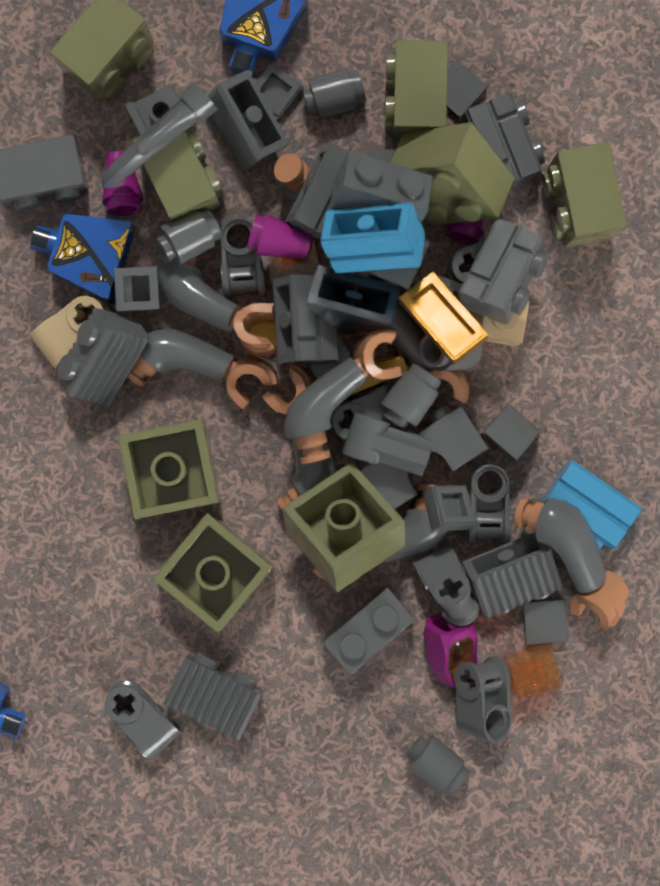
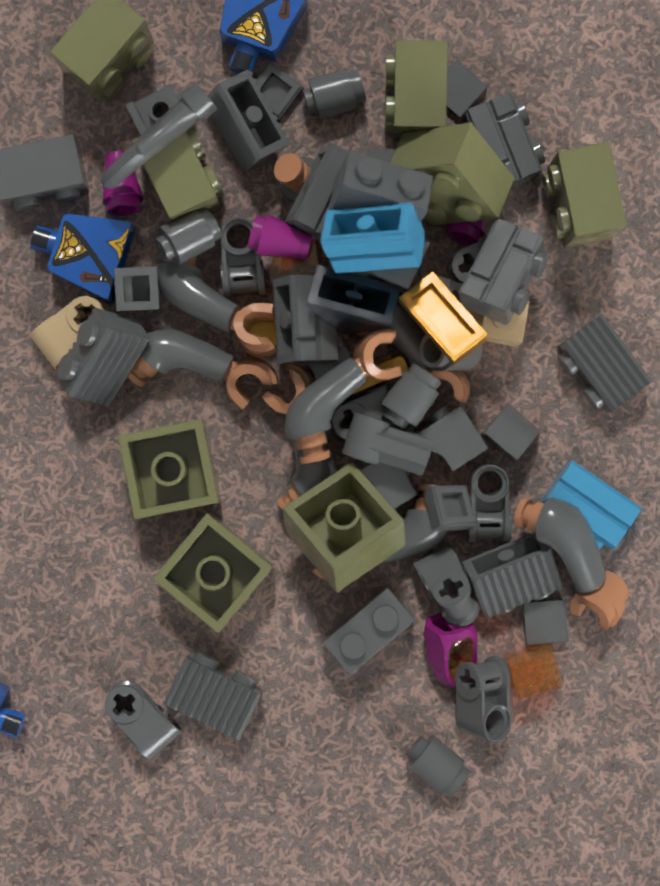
(603, 365): none -> dark grey brick

